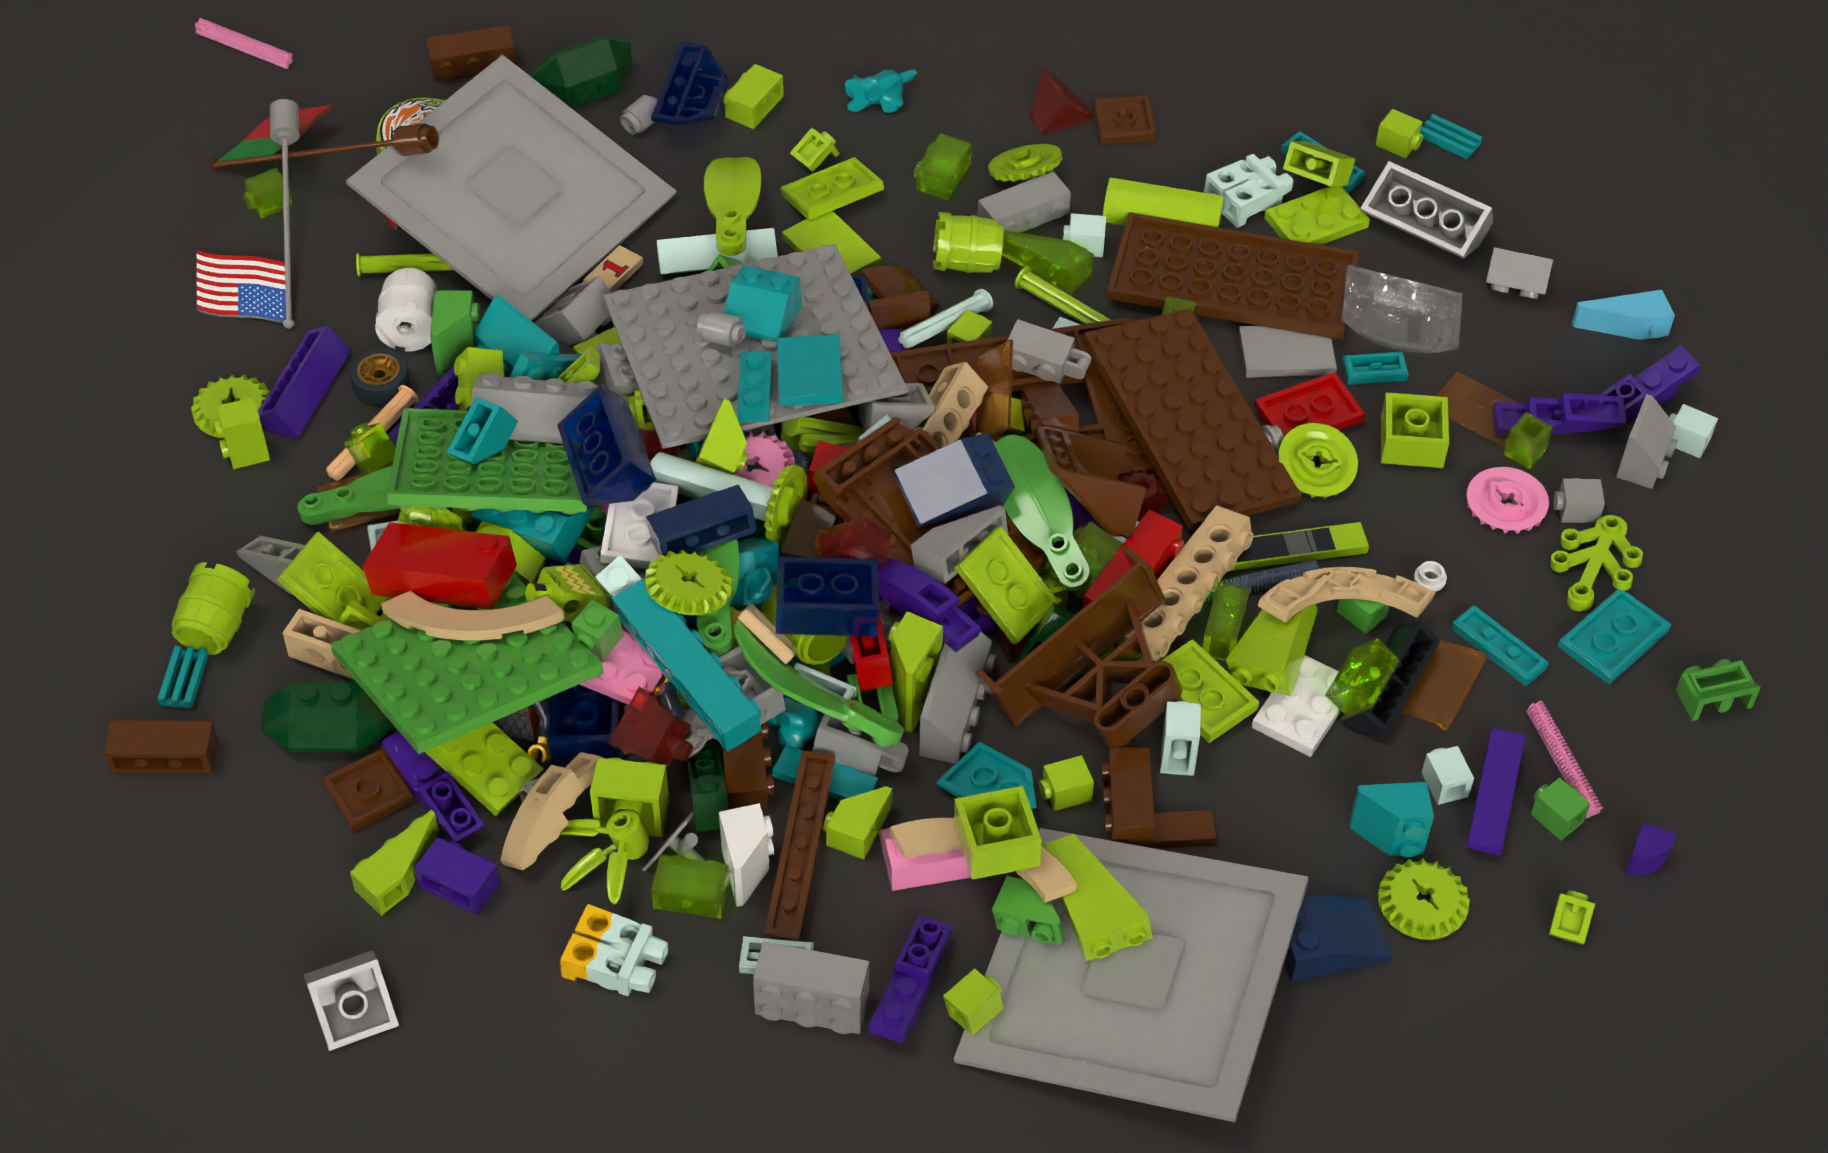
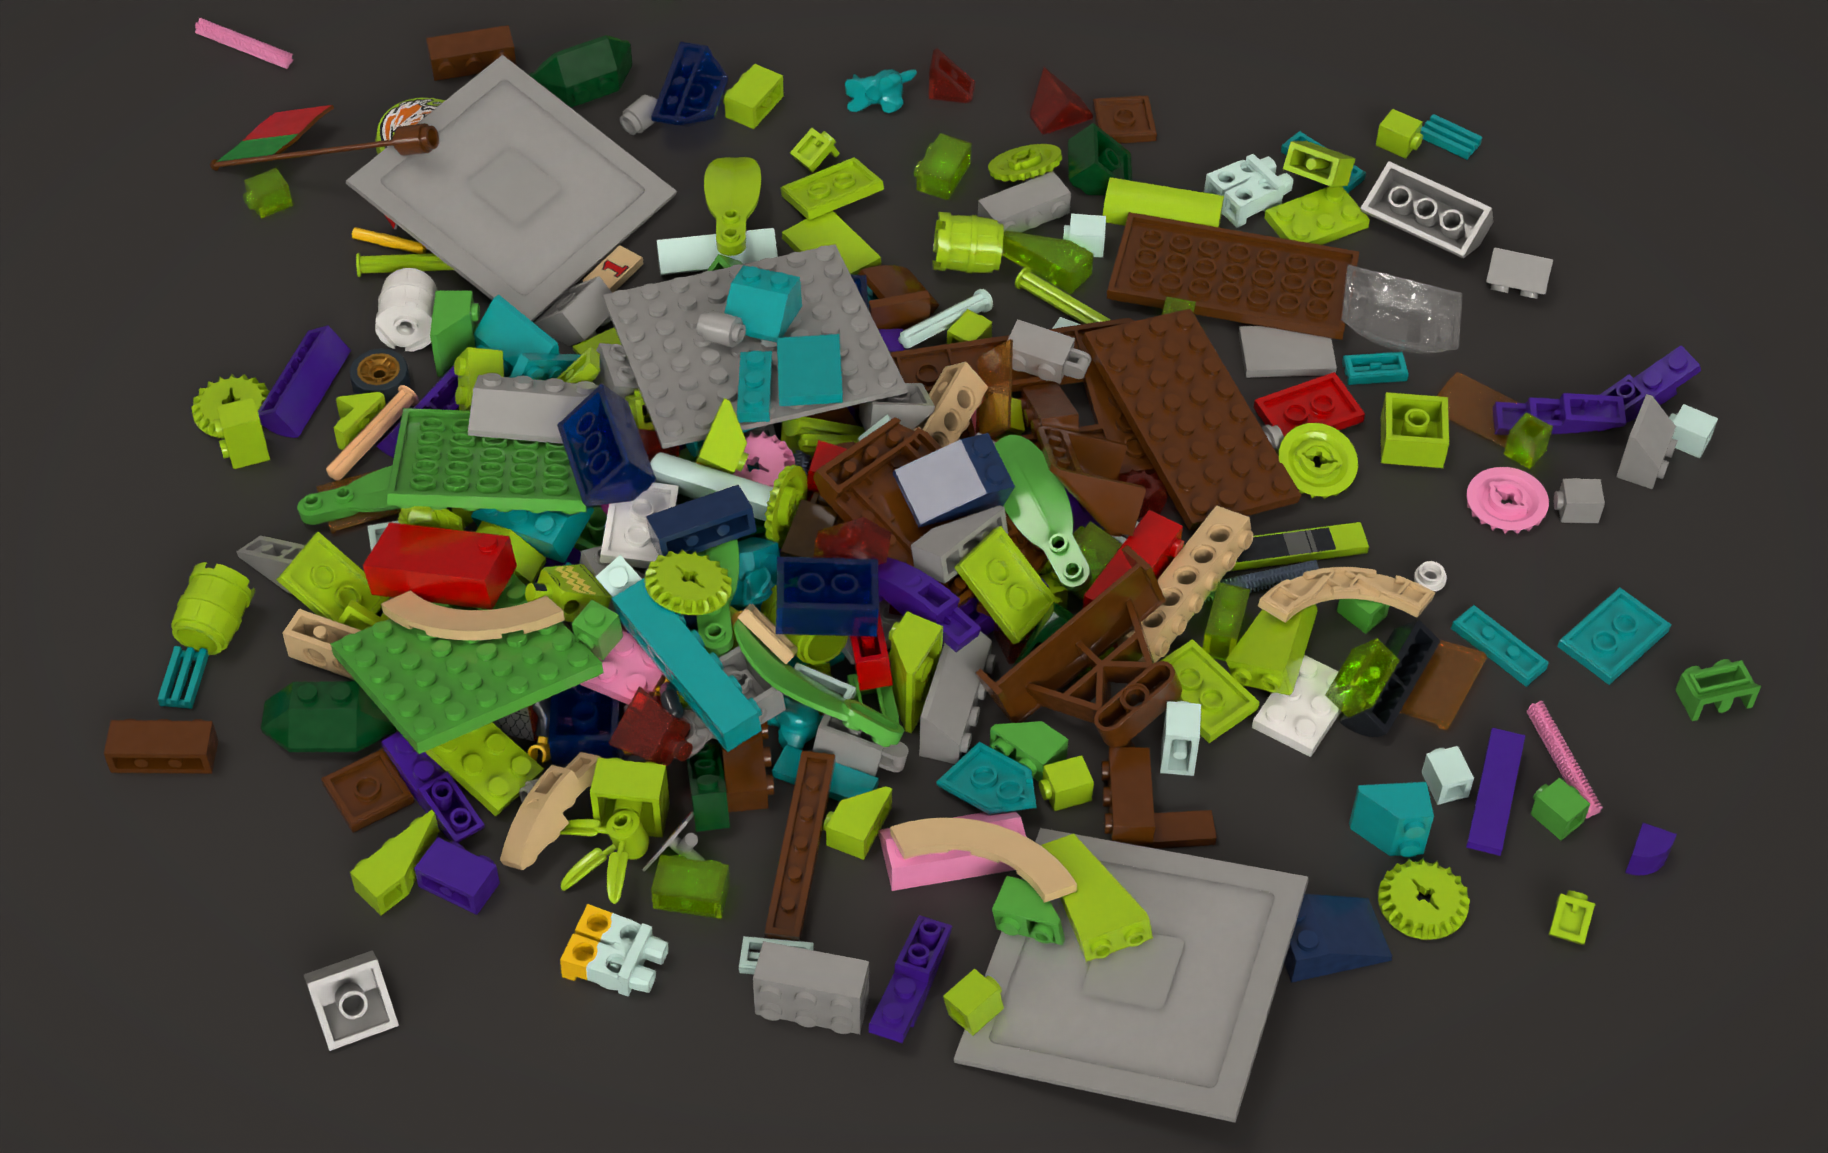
(252, 283): flag -> none
(355, 414): none -> lime slope
(370, 447): clear neon green brick -> none
(388, 240): none -> yellow piece
(482, 432): teal slope -> none
(746, 848): white slope -> none
(948, 81): none -> clear red slope
(997, 832): lime brick -> none
(1029, 744): none -> bright green slope
(1096, 158): none -> dark green slope
(1609, 531): lime plant -> none
(1630, 316): medium azure slope -> none

